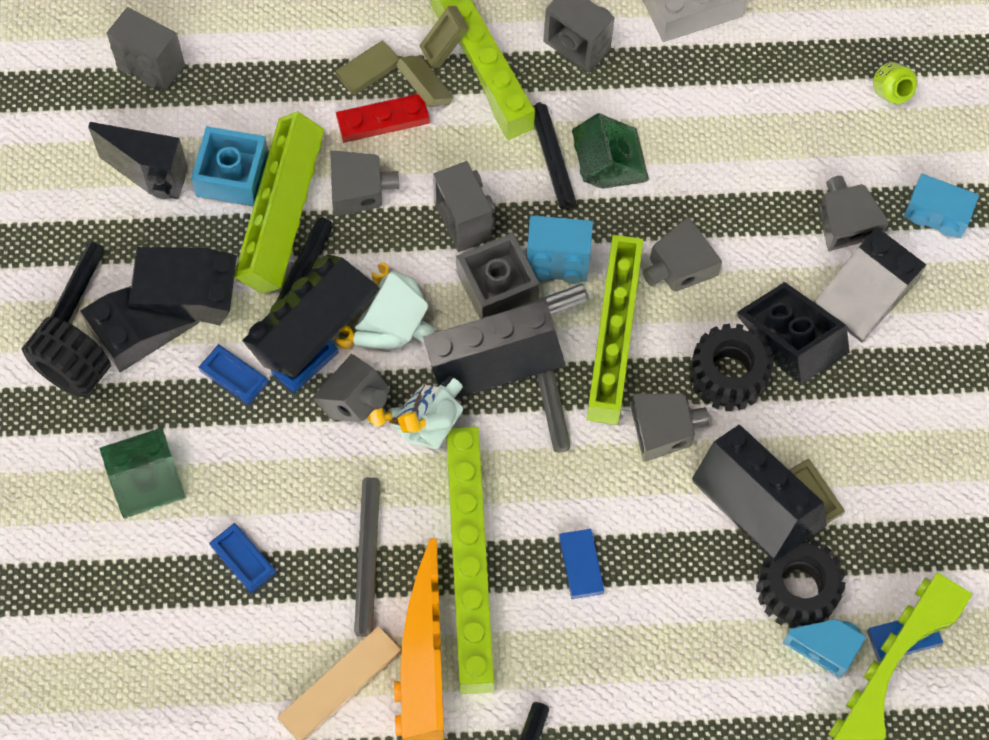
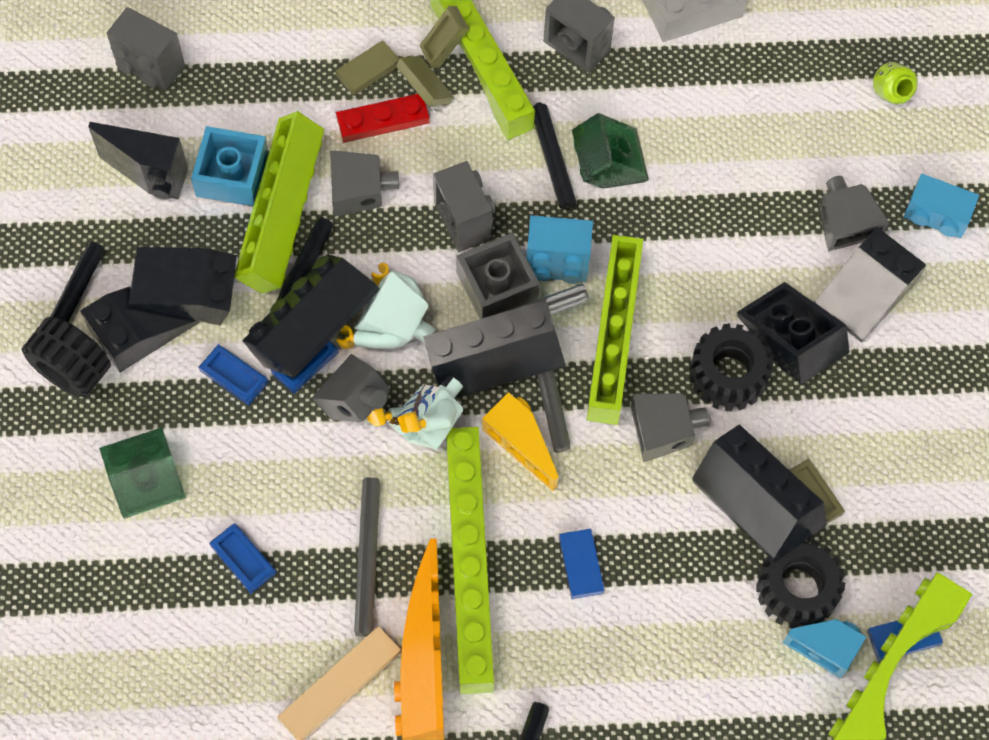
(516, 431): none -> yellow slope
(682, 258): dark grey torso -> none

